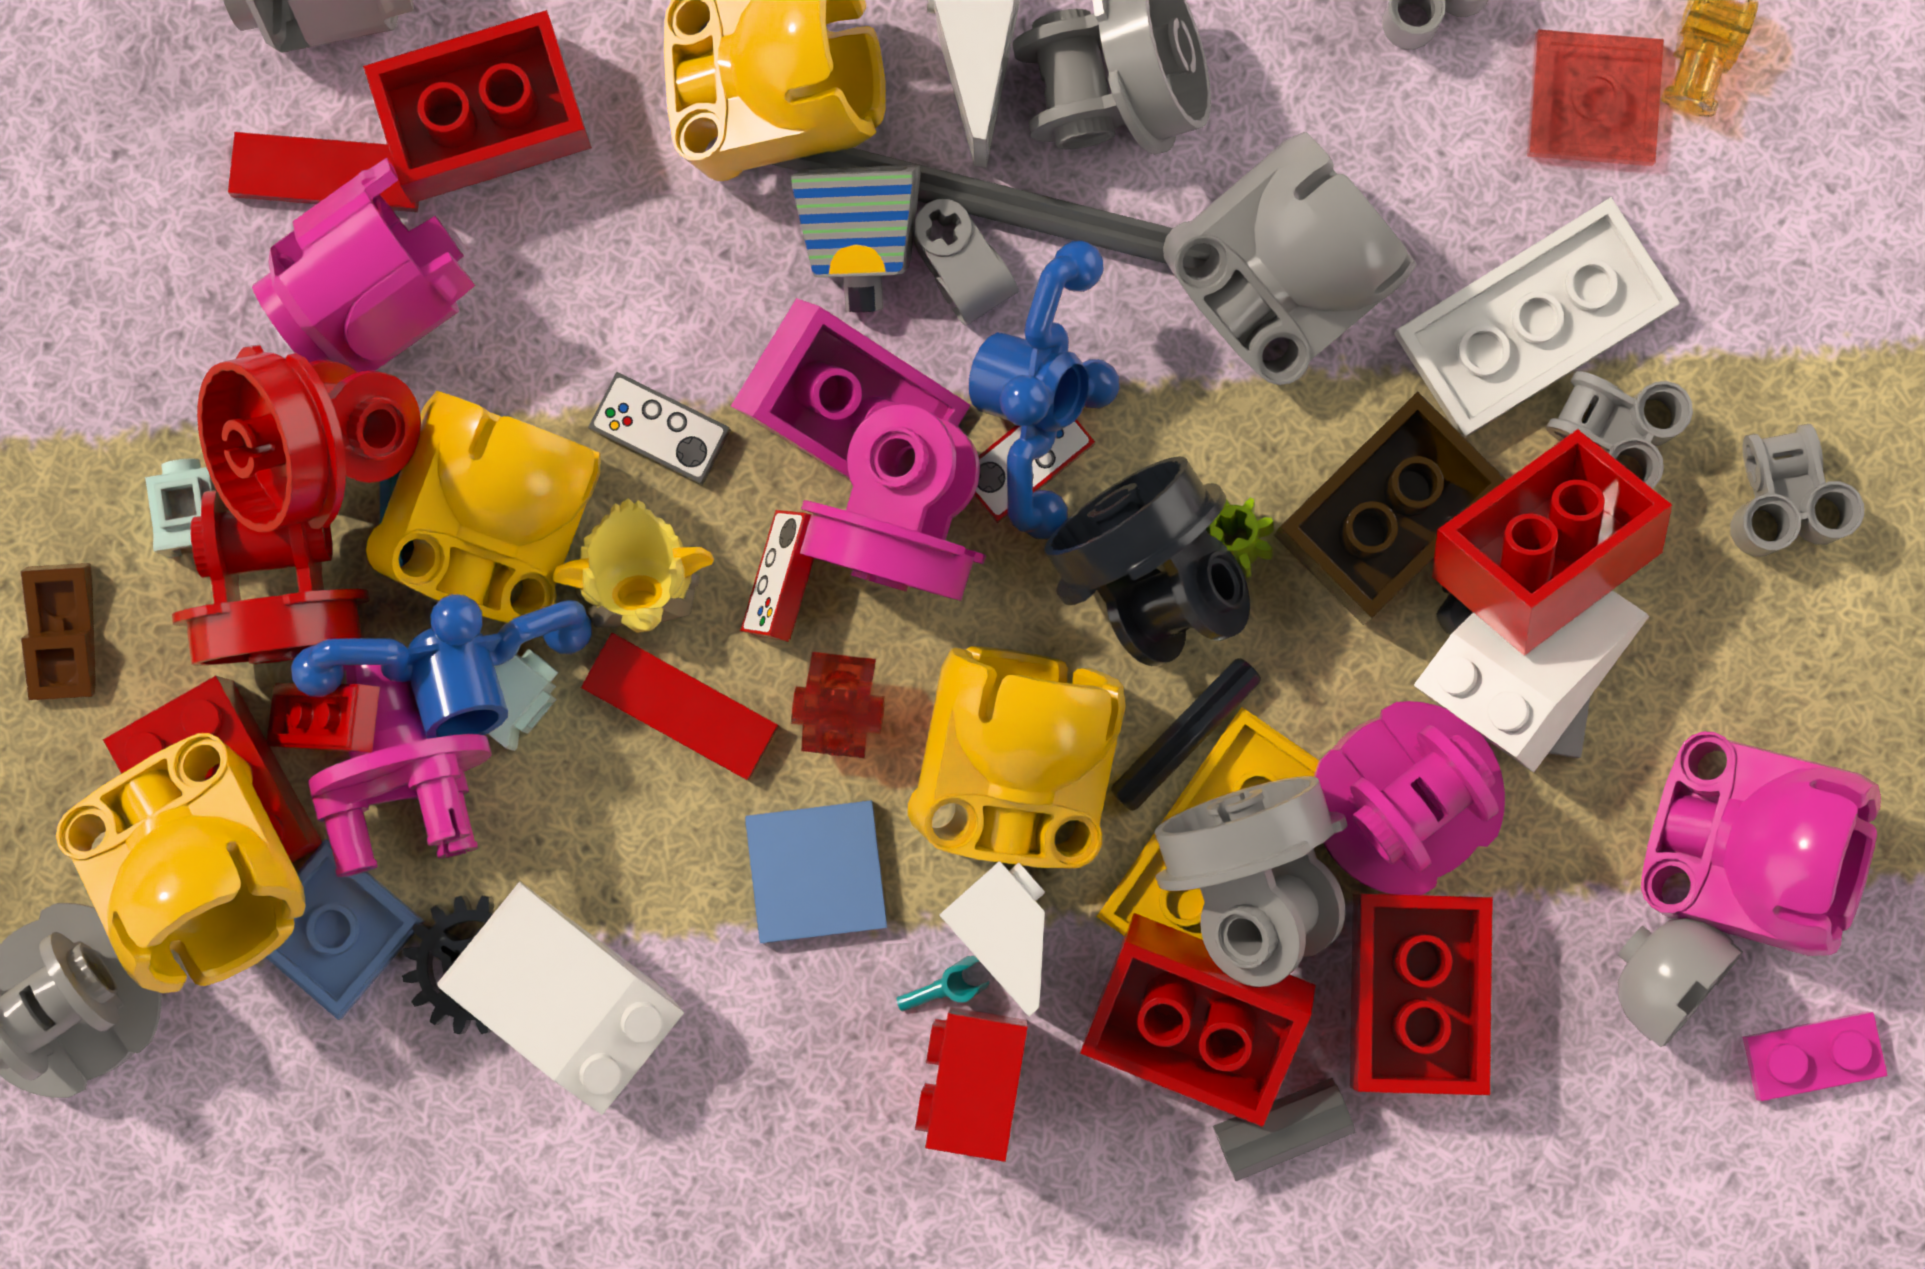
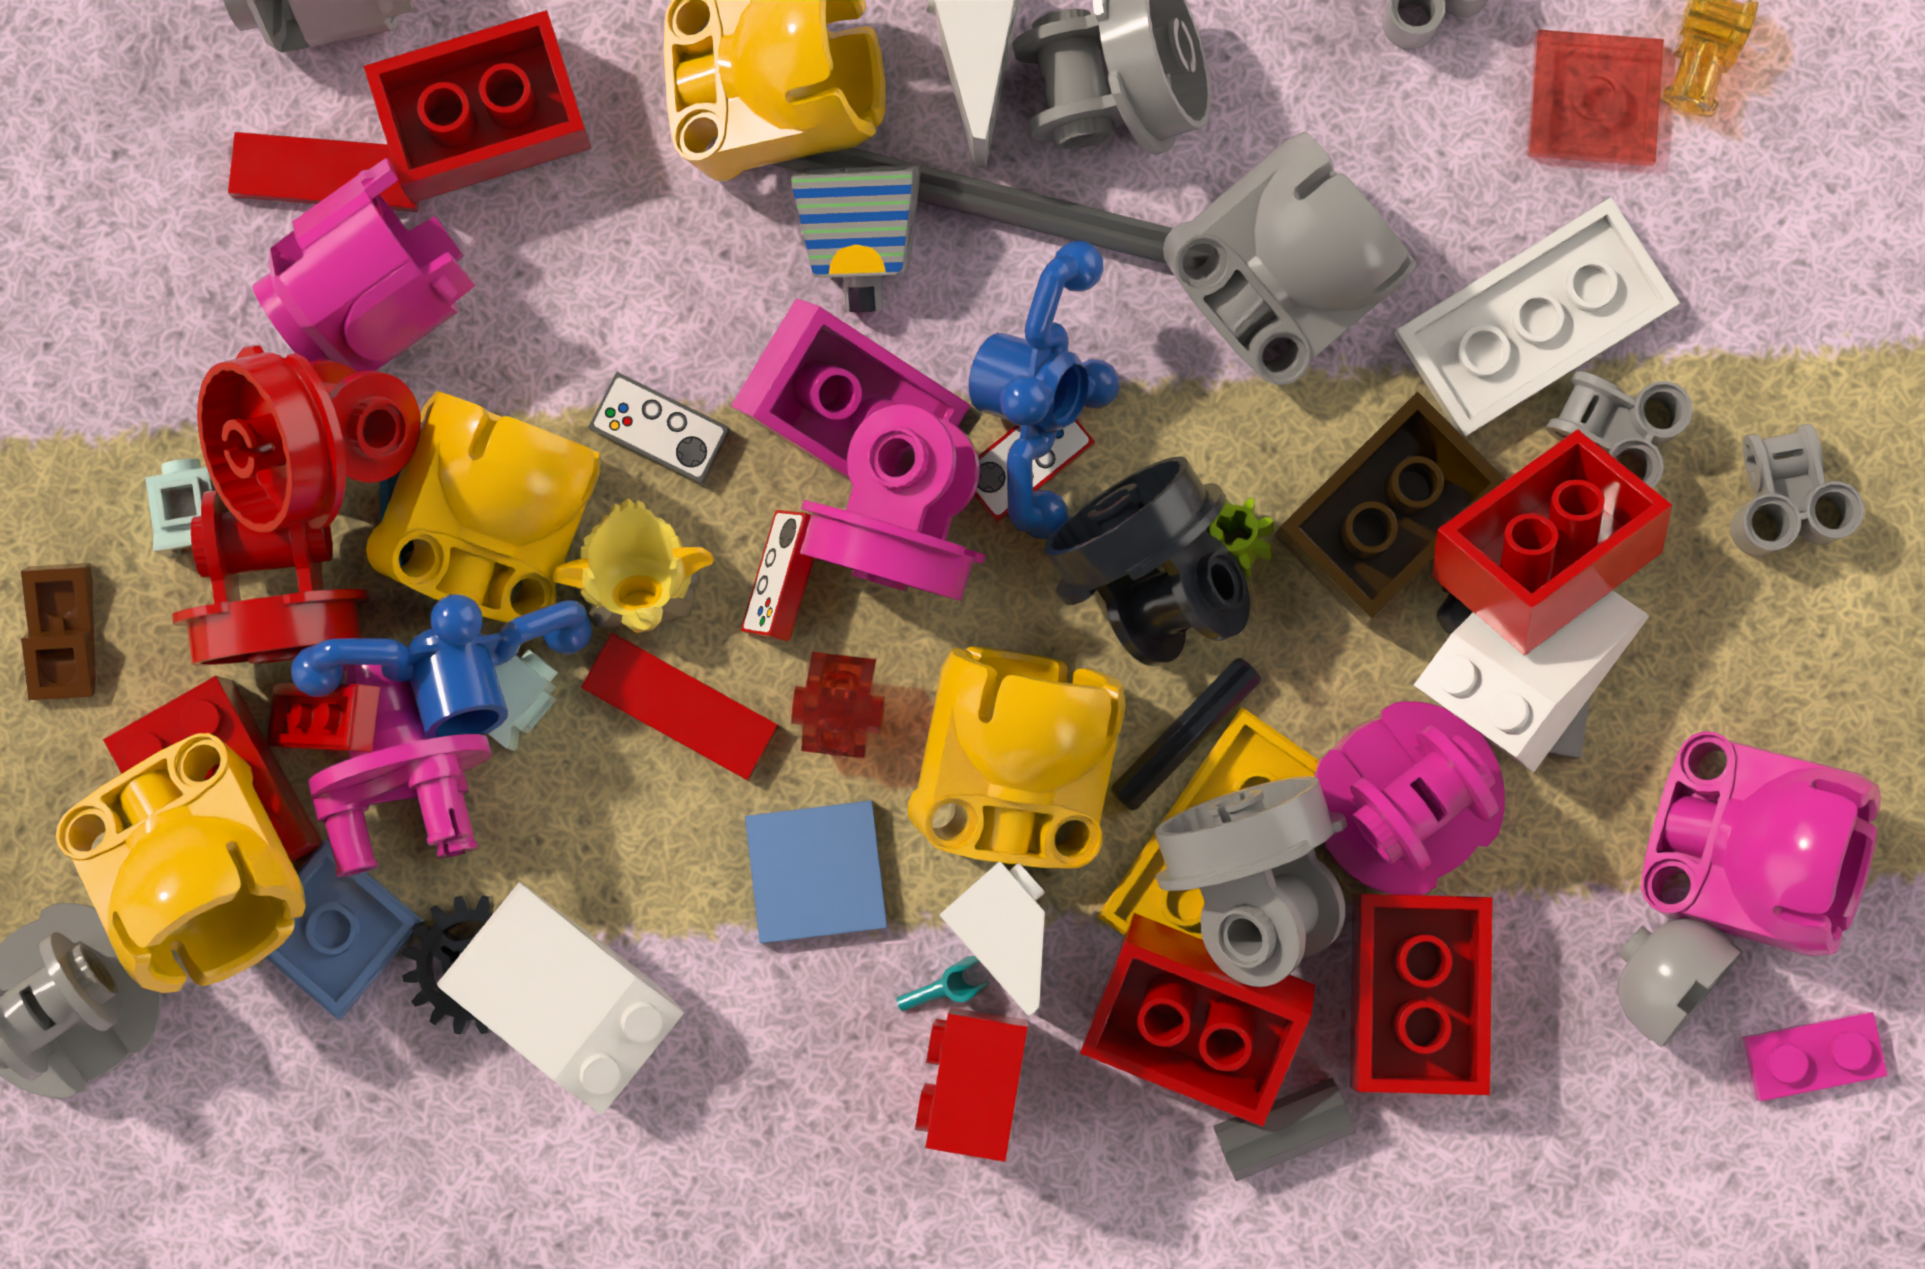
(969, 268): light grey piece -> none

